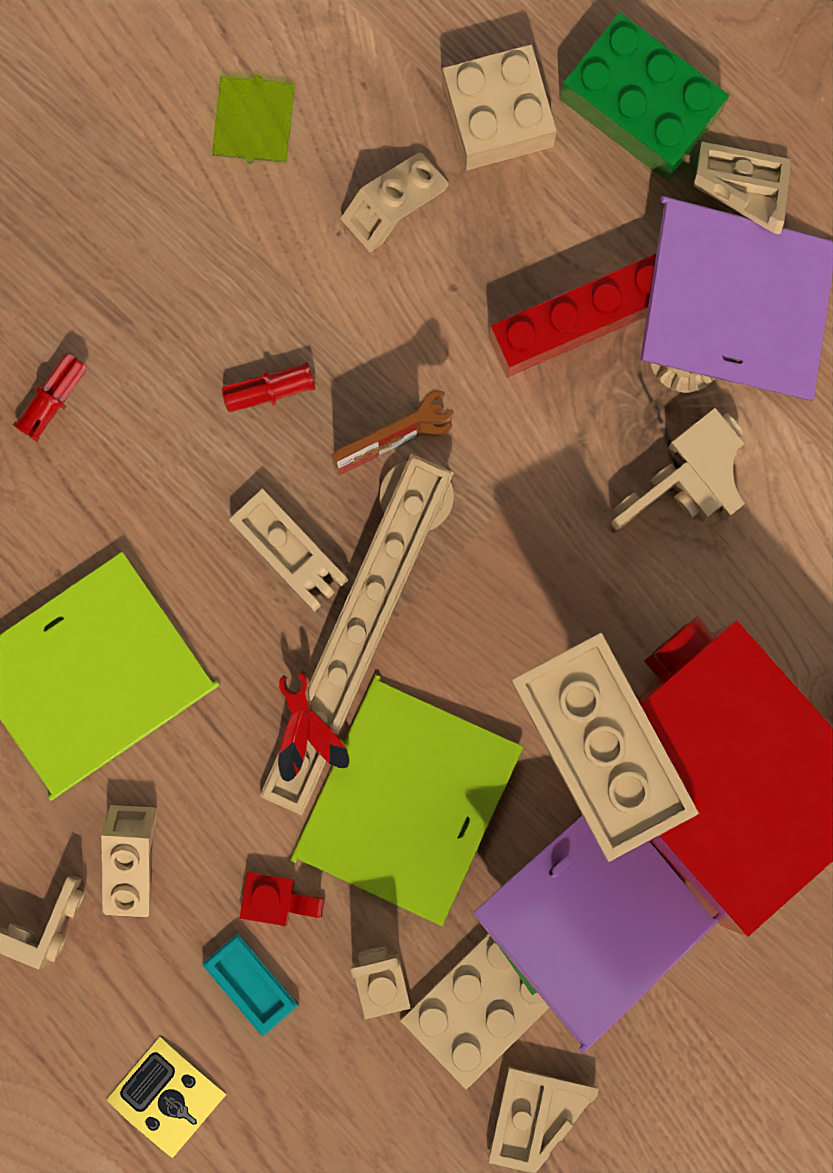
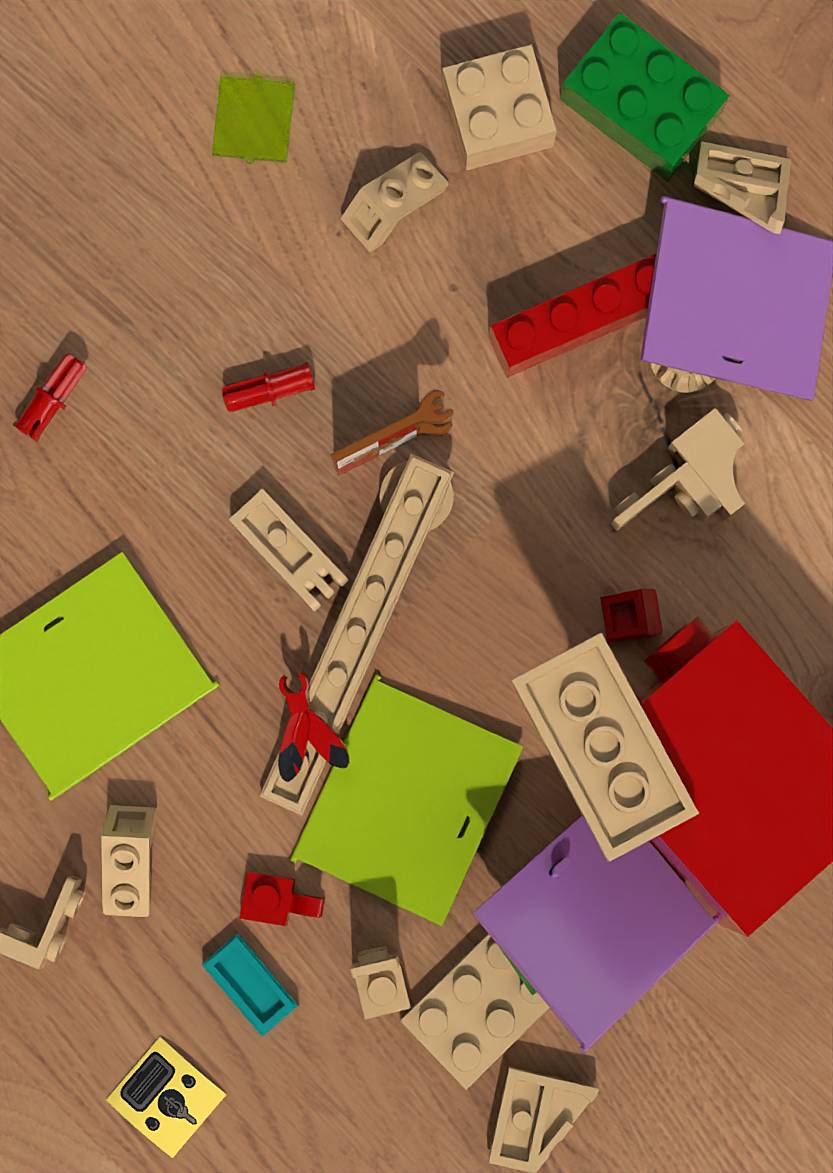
(631, 615): none -> red slope

